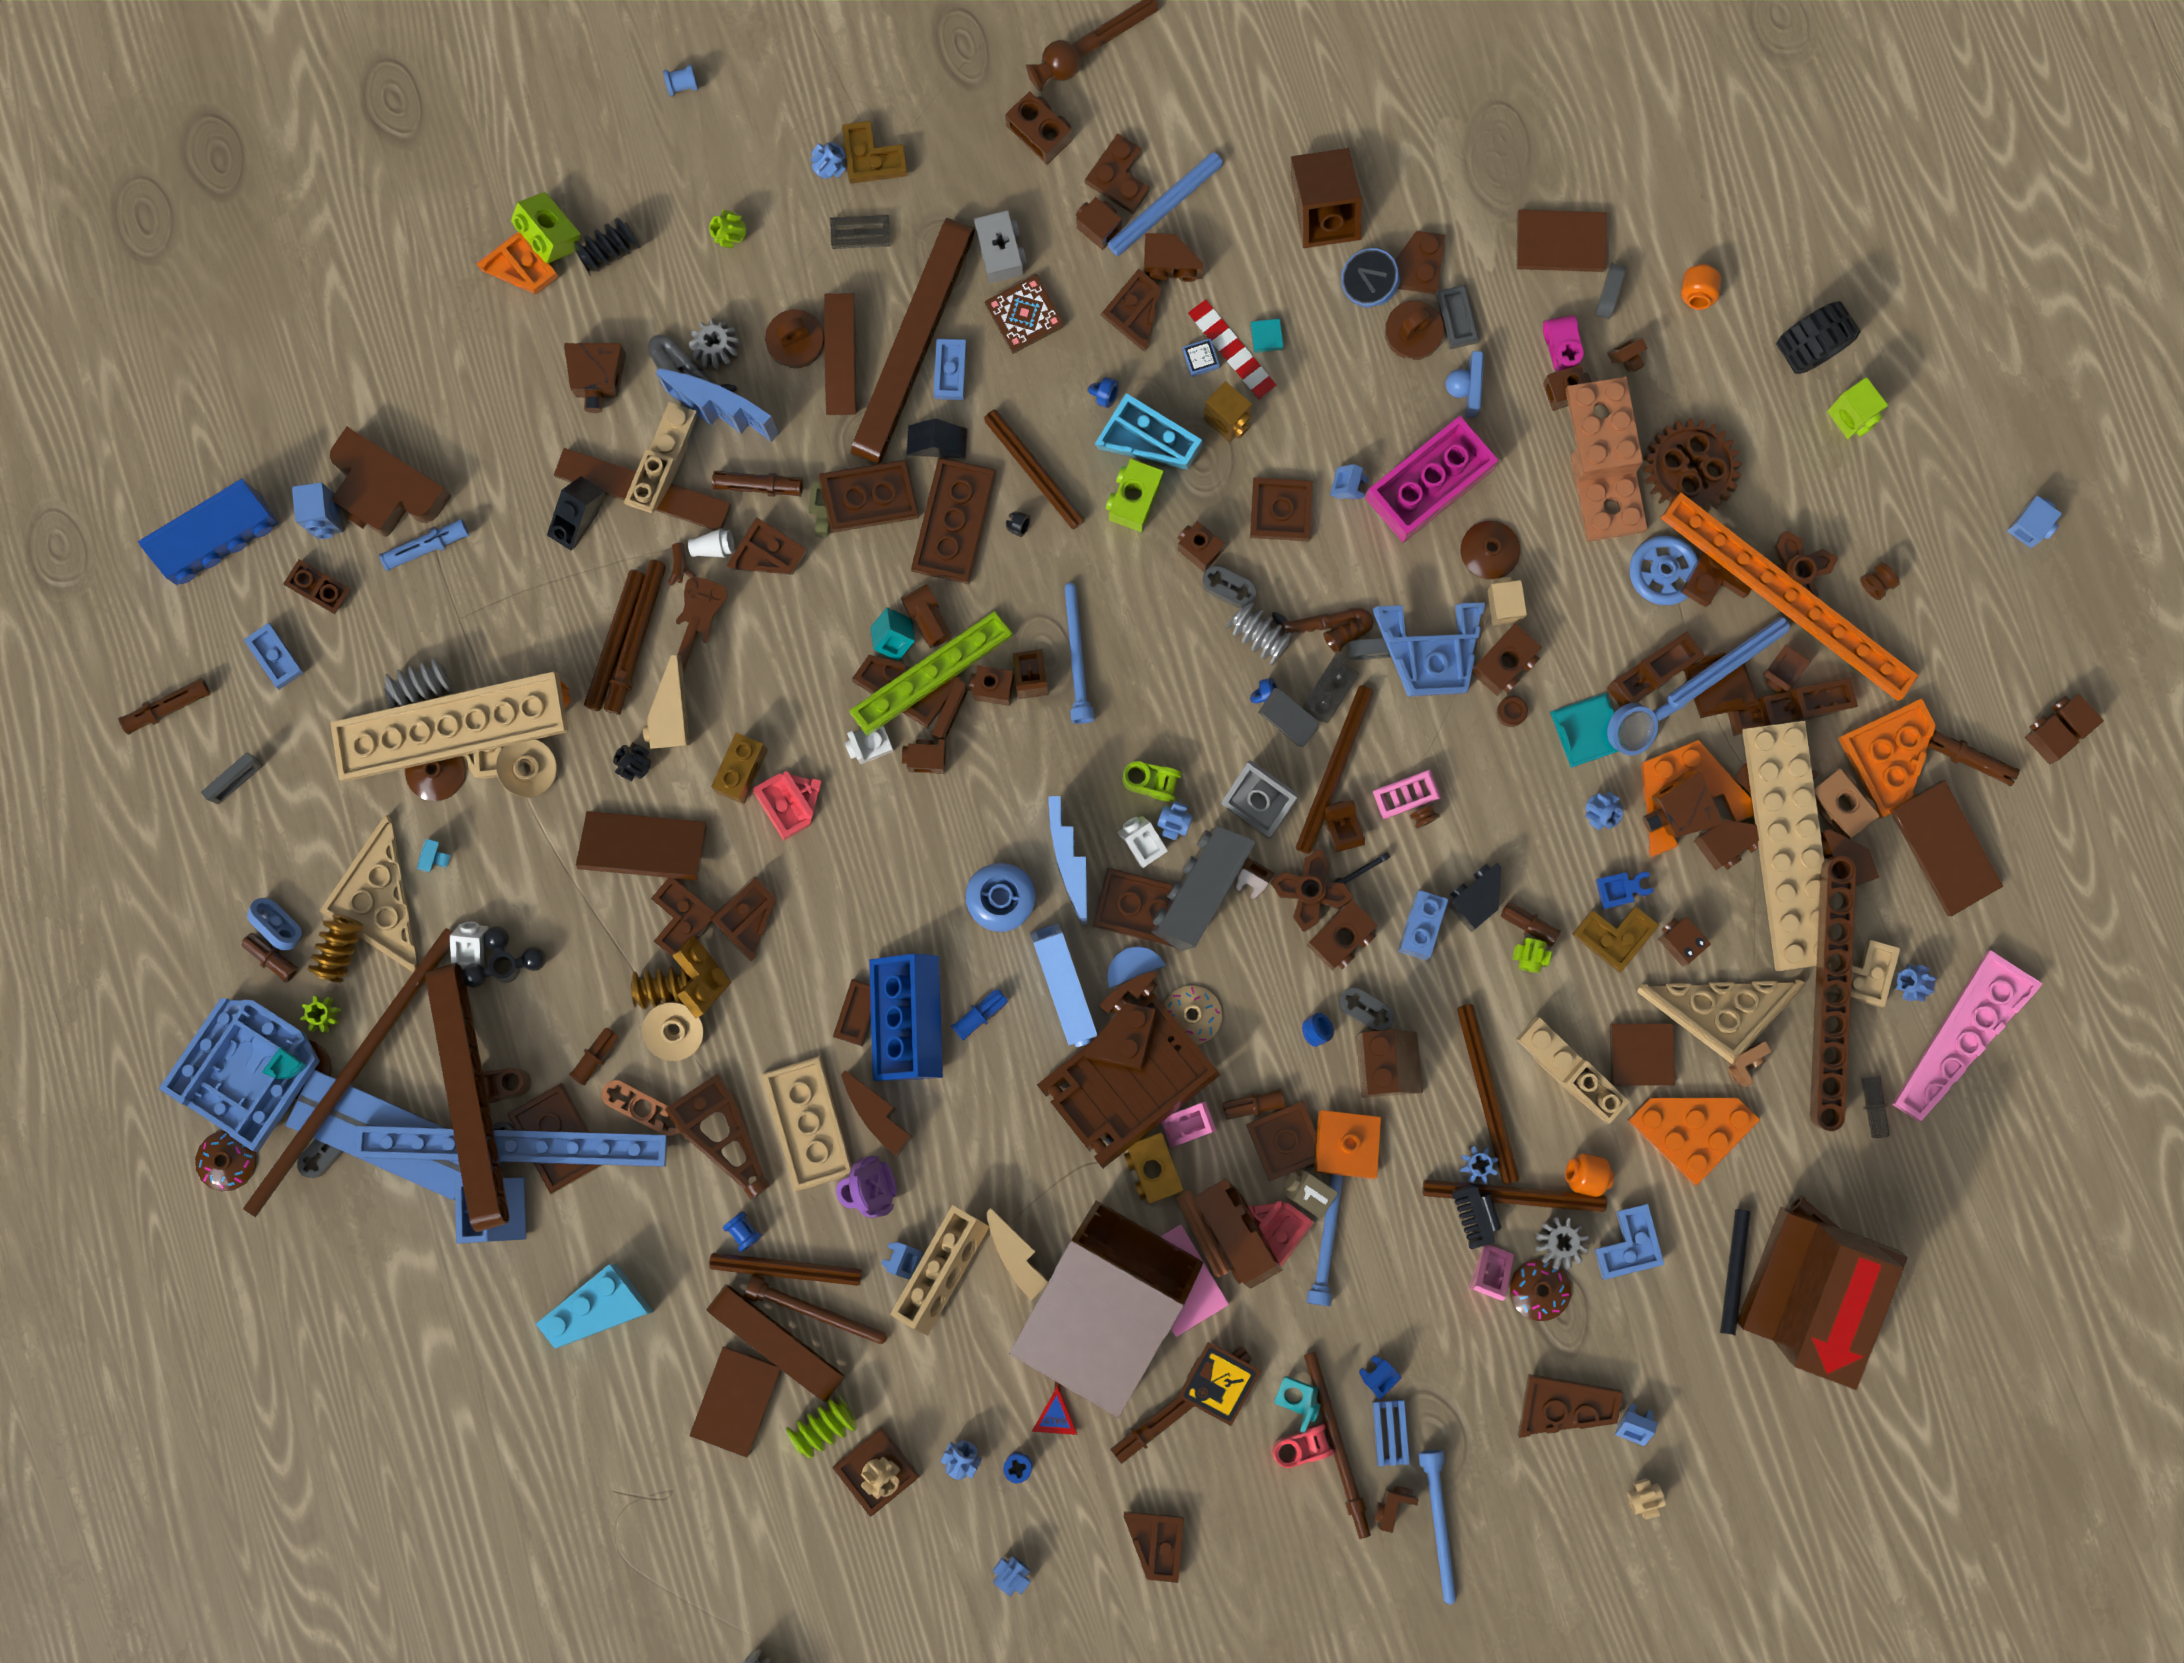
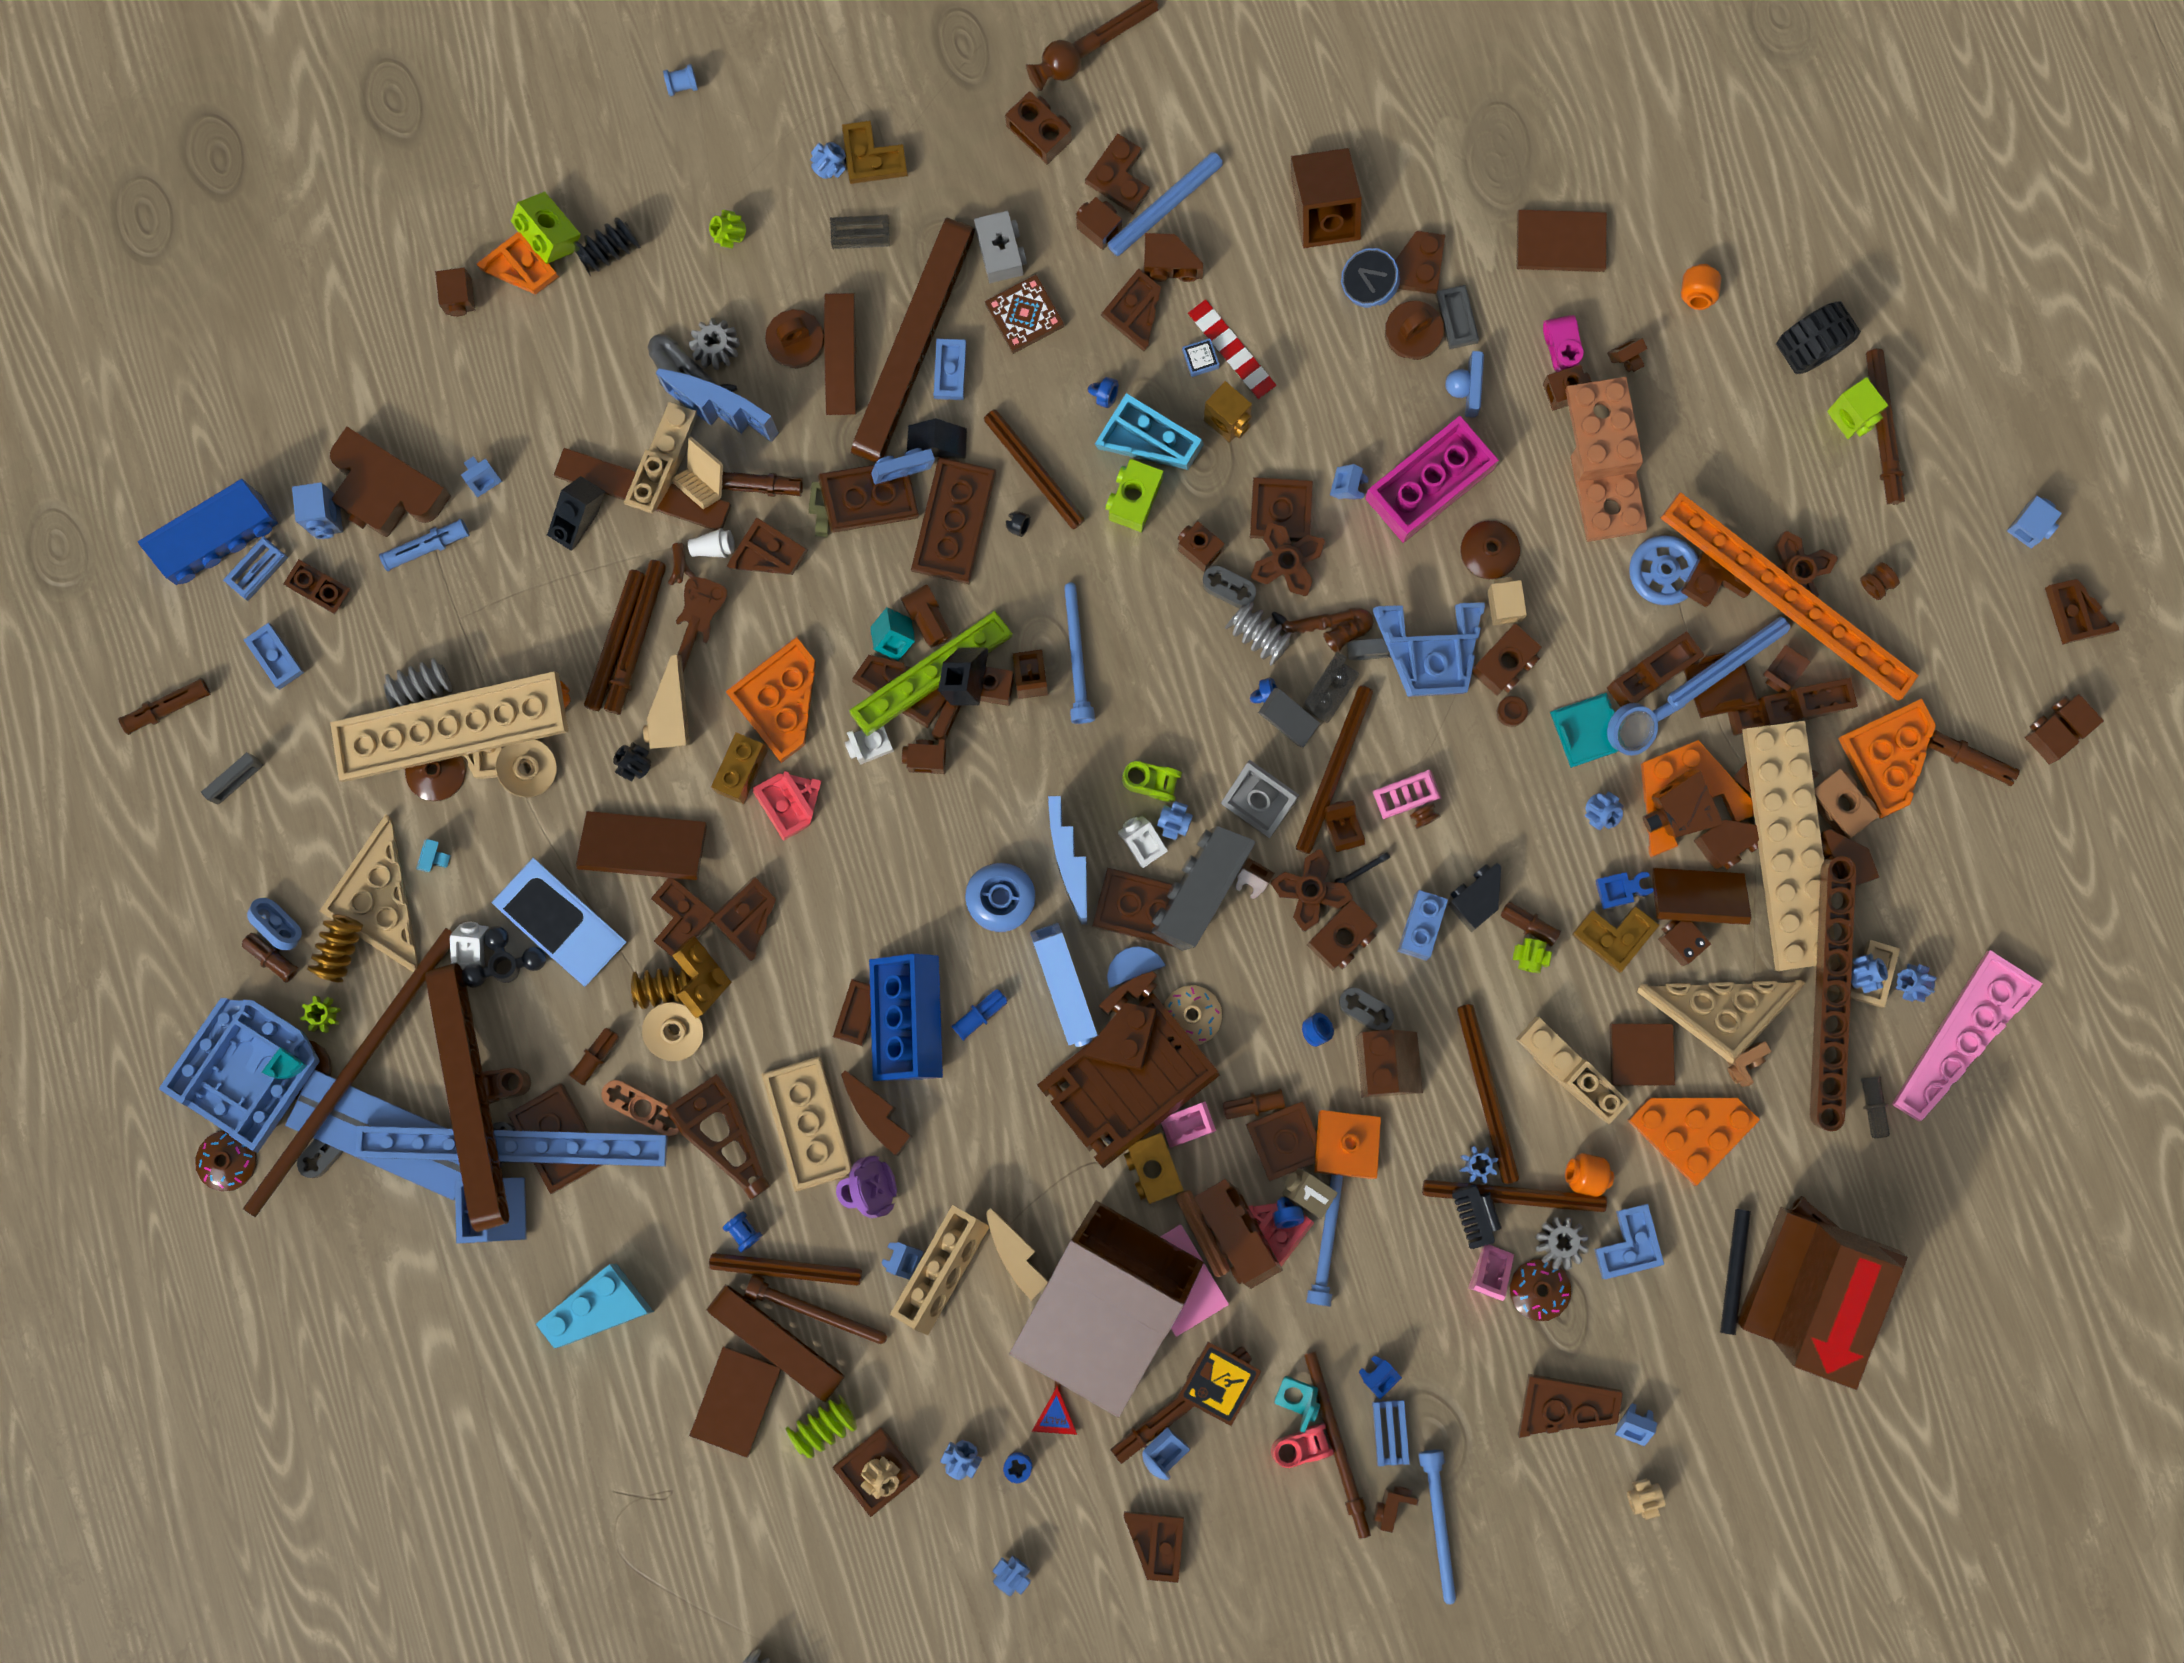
(263, 576): none -> medium blue tile
(455, 291): none -> reddish brown brick
(480, 476): none -> medium blue tile
(558, 922): none -> slope
(594, 371): reddish brown torso -> none
(702, 477): none -> tan piece
(779, 698): none -> orange plate
(913, 462): none -> medium blue plate
(964, 676): none -> black slope
(1164, 1453): none -> medium blue plate
(1266, 335): teal tile -> none
(1289, 1216): none -> blue tile
(1295, 574): none -> reddish brown plant
(1610, 290): dark grey beam -> none
(1701, 896): none -> reddish brown tile
(1714, 453): reddish brown gear -> none
(1868, 973): none -> medium blue gear
(1885, 430): none -> reddish brown axle
(1946, 848): reddish brown tile -> none
(2077, 613): none -> reddish brown wing

